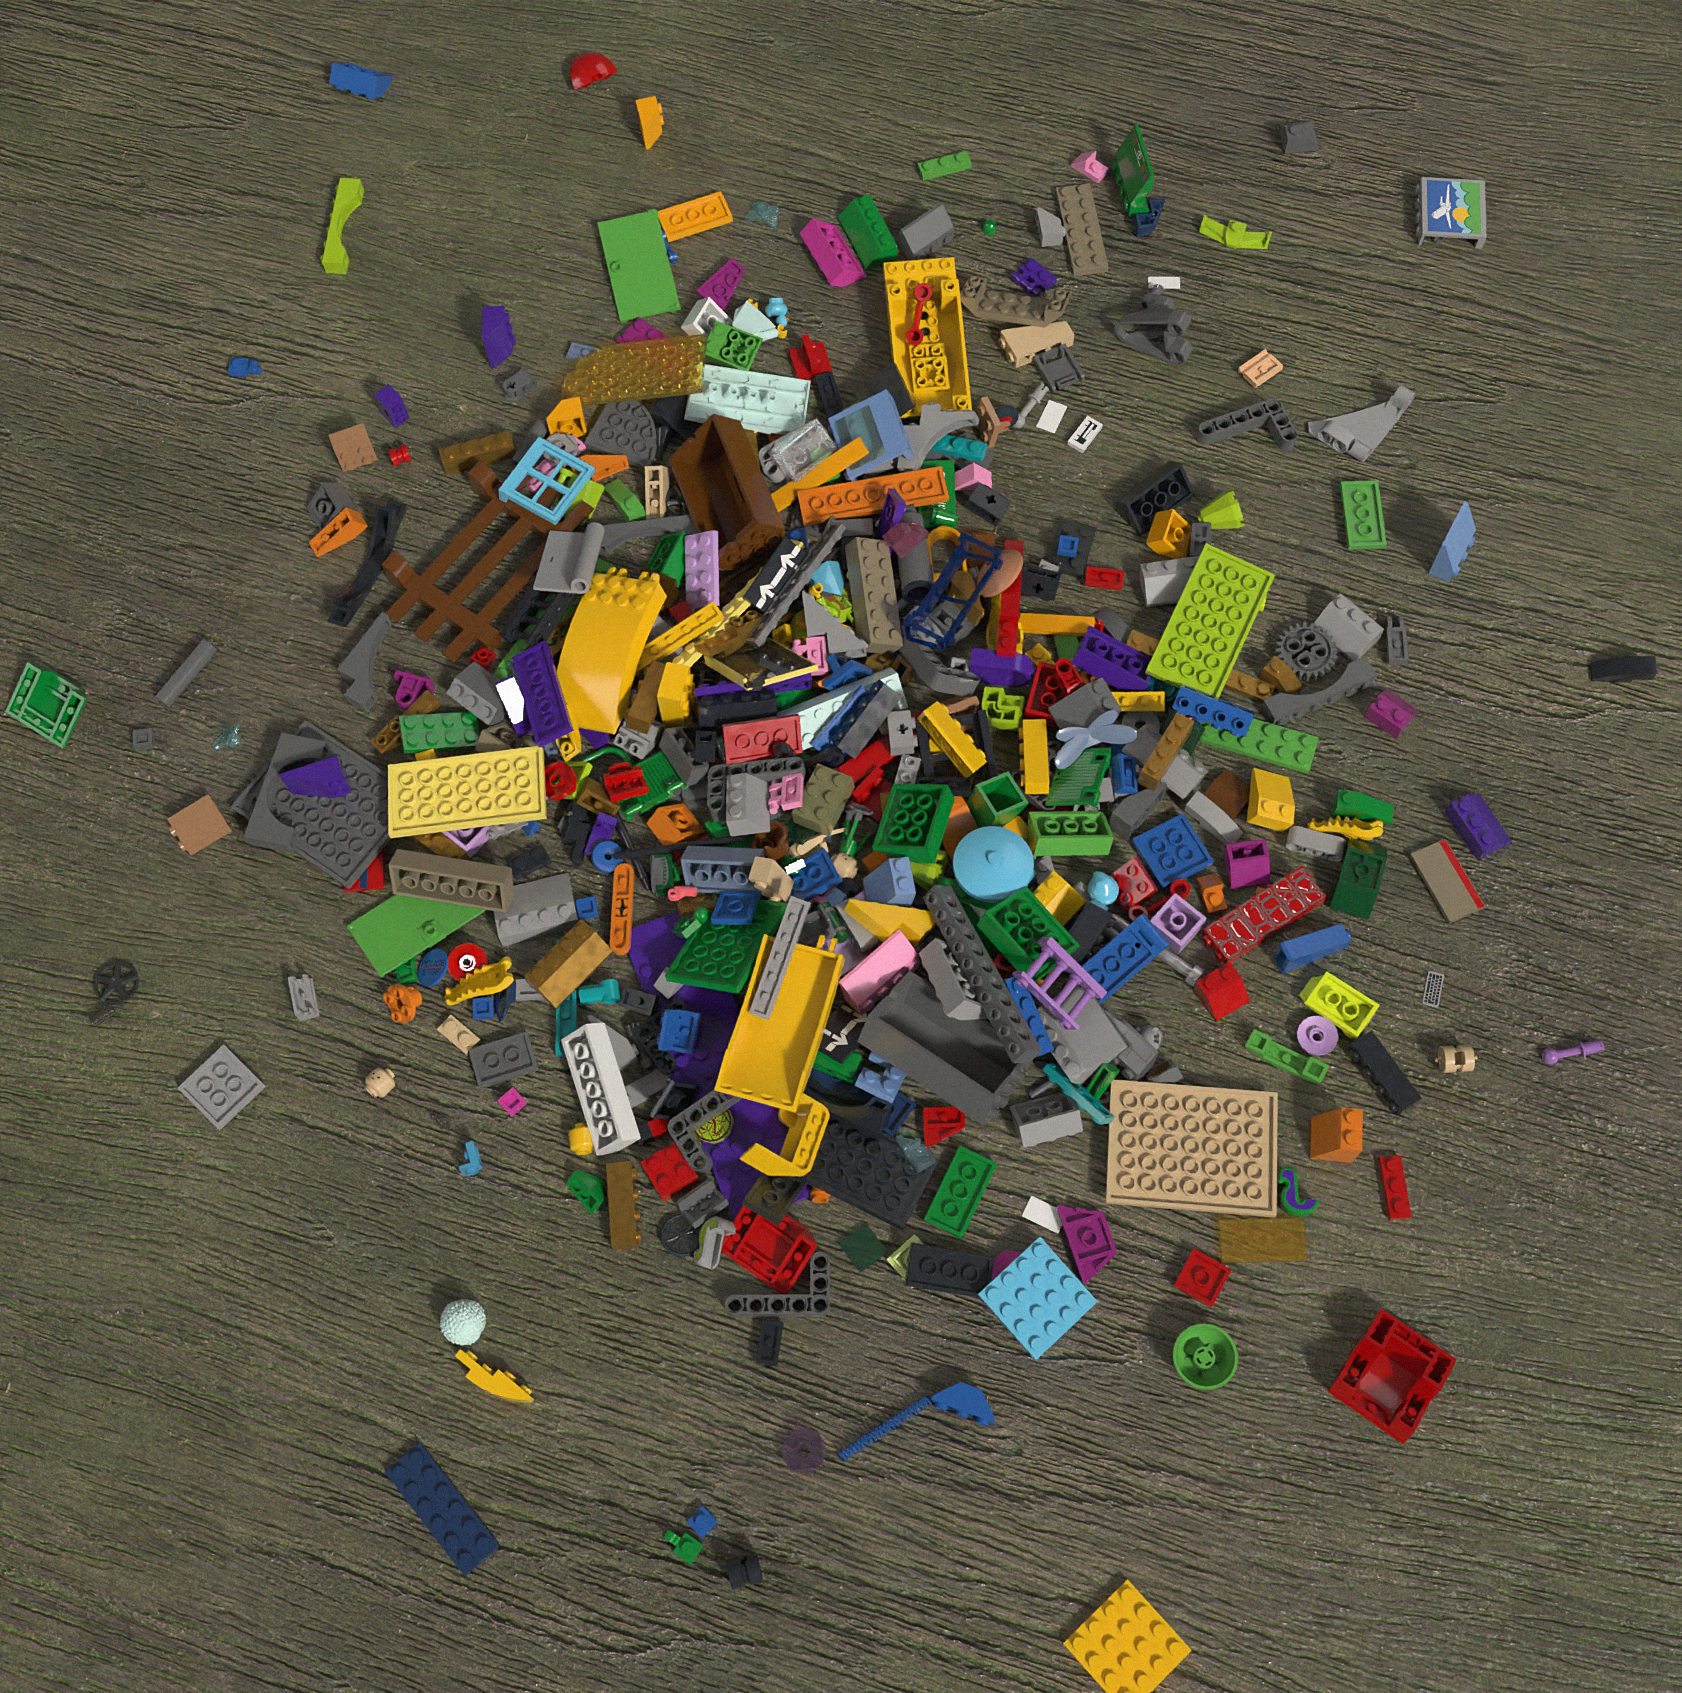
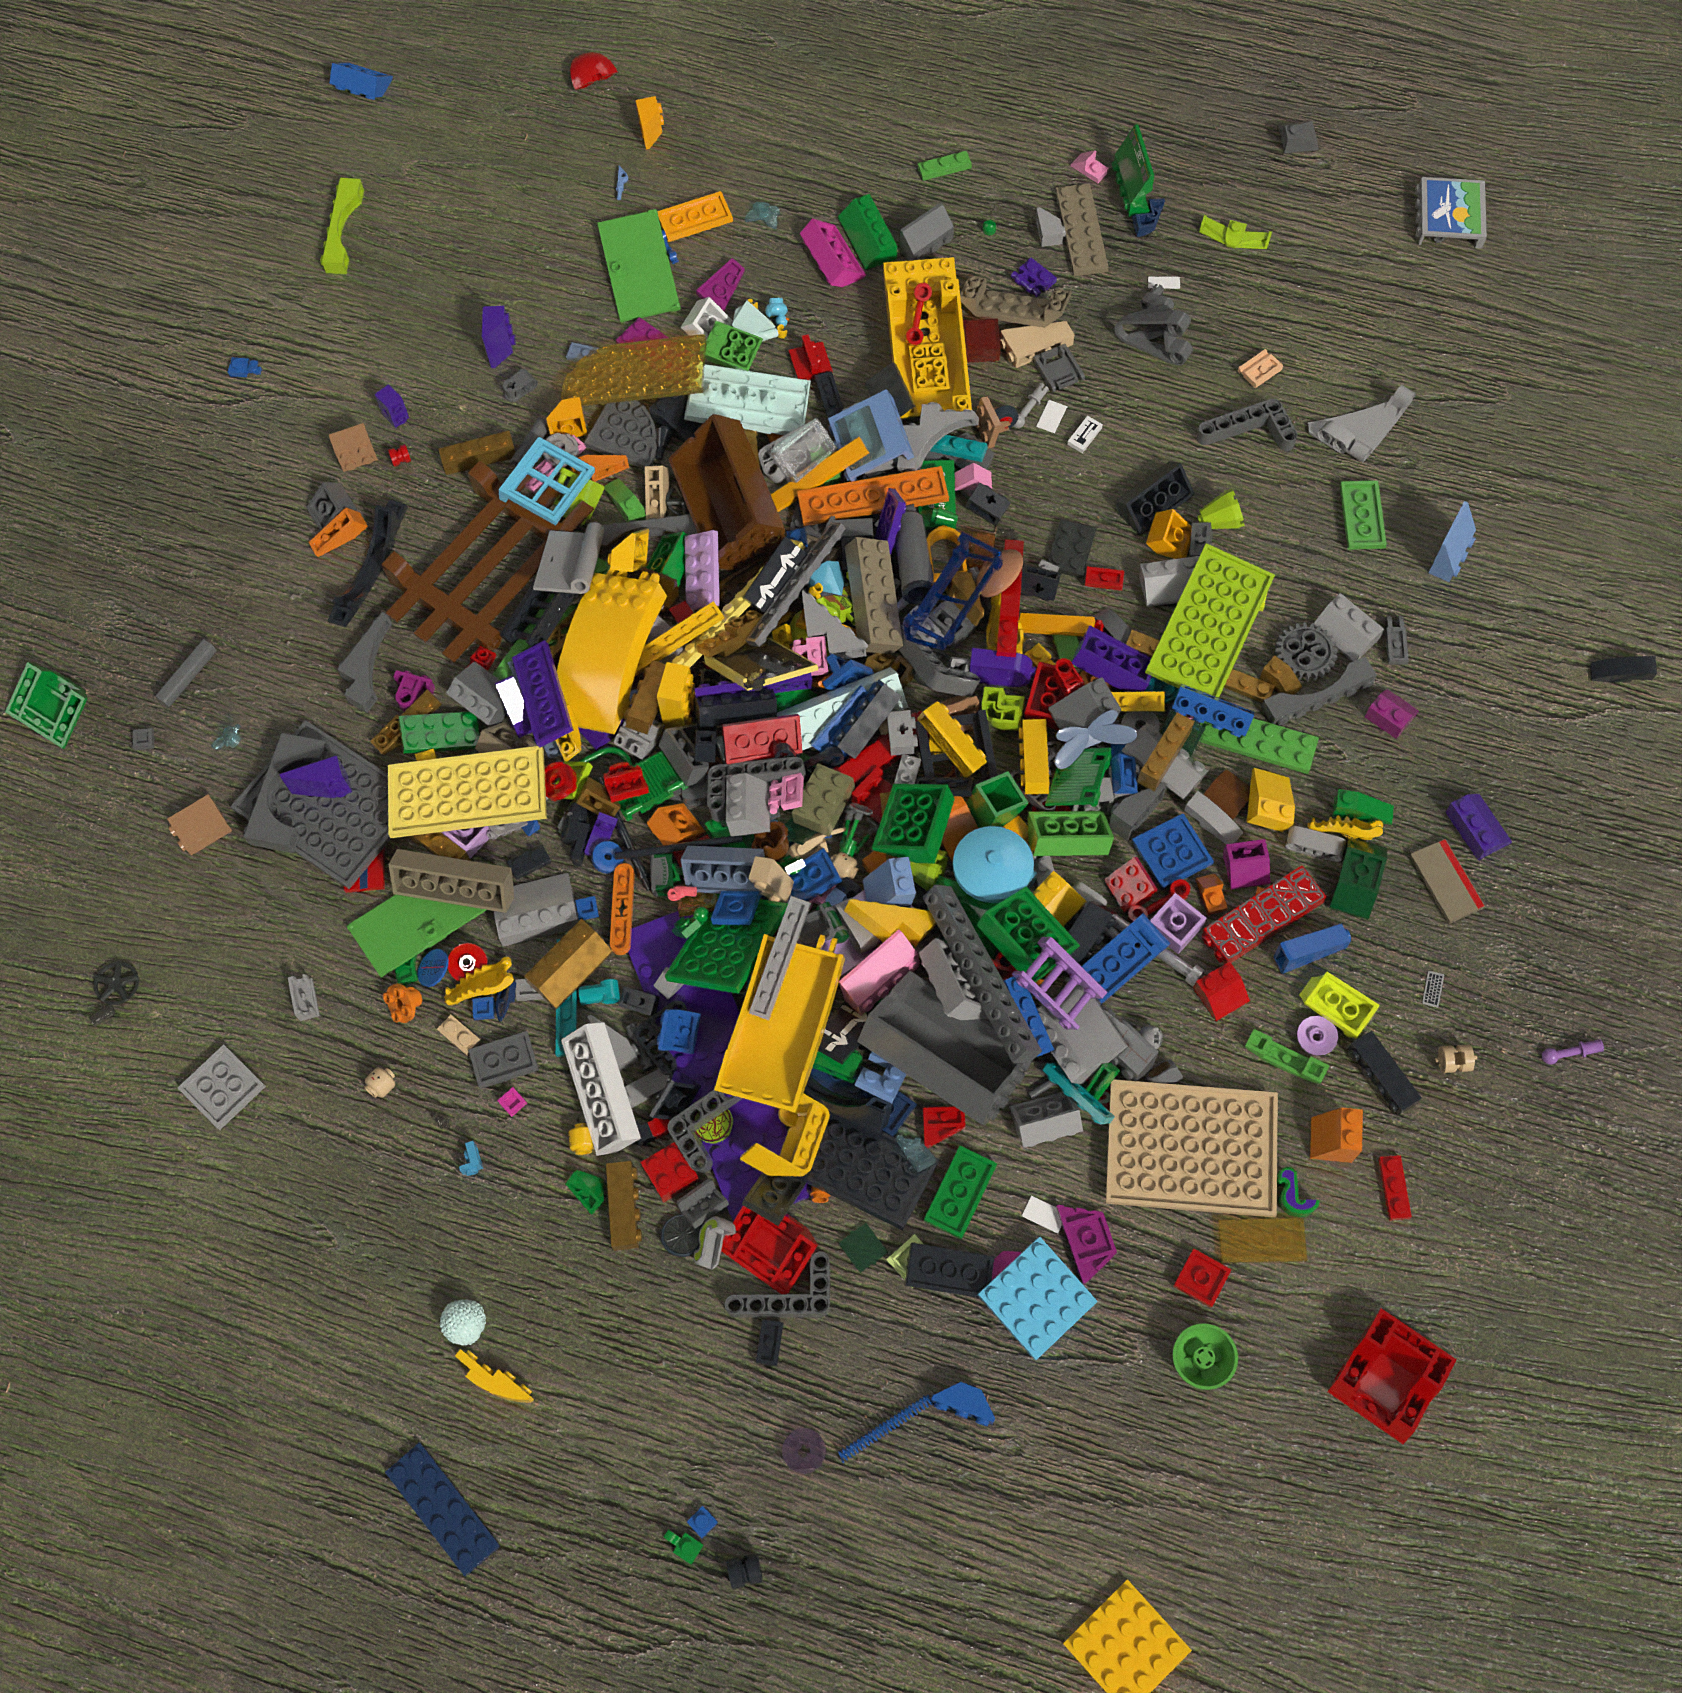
(621, 181): none -> medium blue hand
(630, 553): none -> yellow slope
(905, 537): clear pink slope -> none
(982, 340): none -> clear red brick
(1067, 546): blue plate -> none
(1103, 888): medium azure hat -> none

